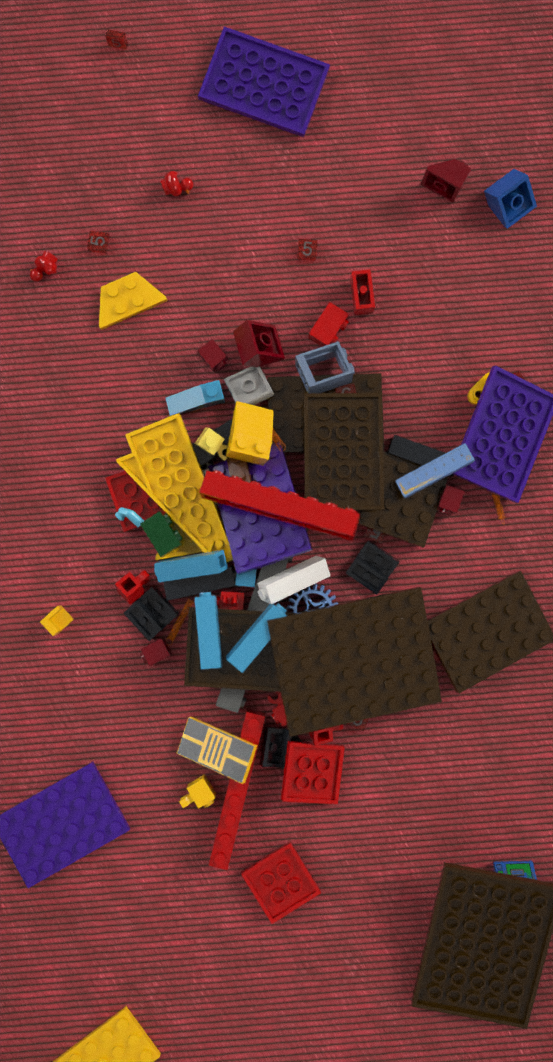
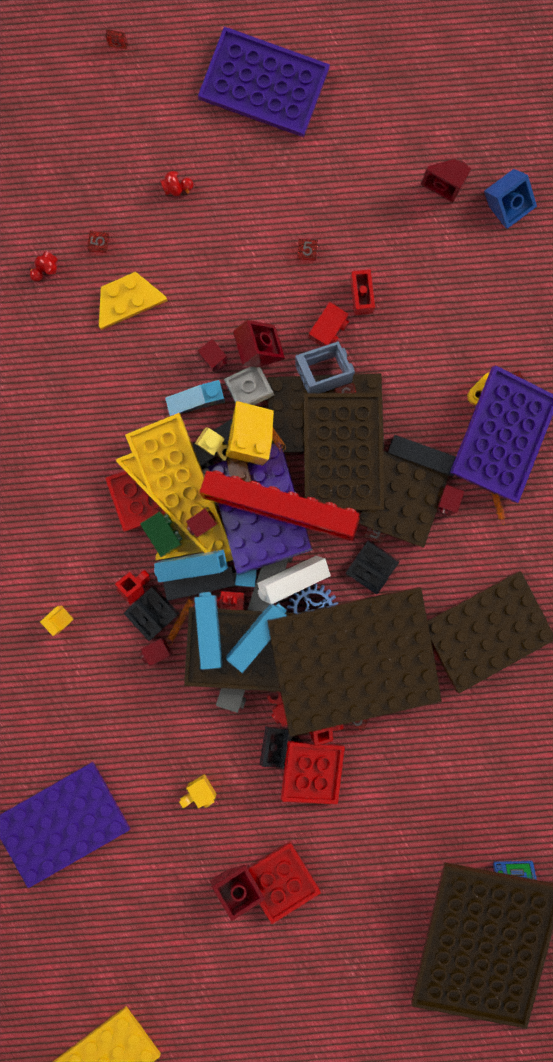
(130, 514): medium azure arm -> none
(201, 522): none -> dark red brick
(217, 749): tile -> none
(235, 797): red brick -> none
(237, 891): none -> dark red slope
(435, 470): medium blue tile -> none

